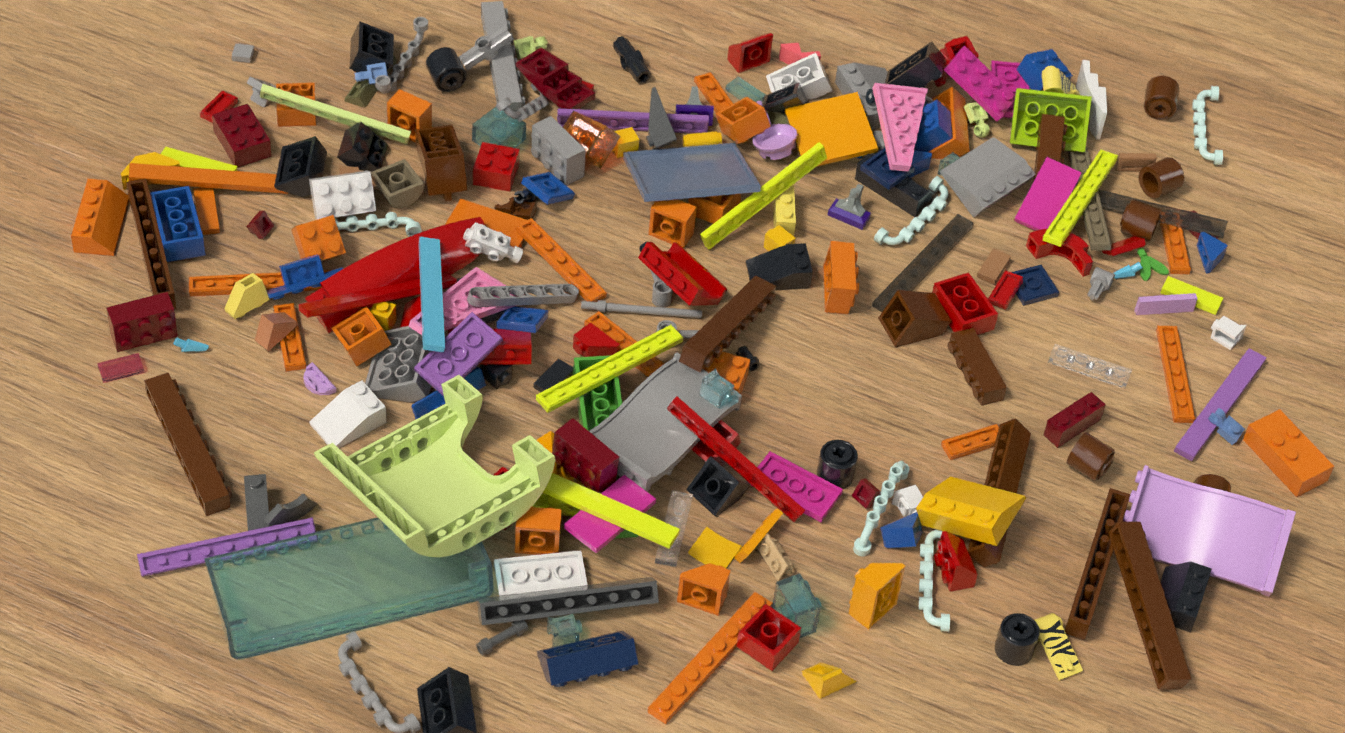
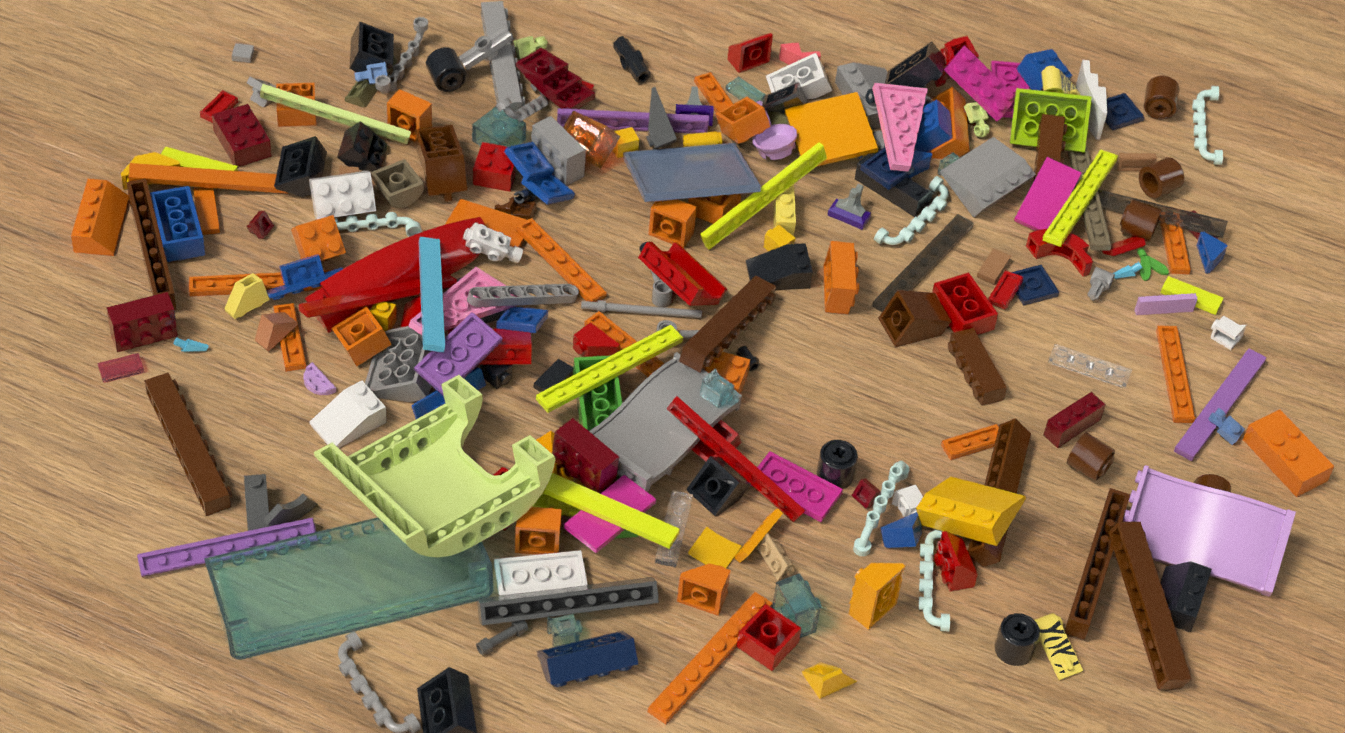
(529, 160): none -> blue tile
(1122, 112): none -> dark blue tile

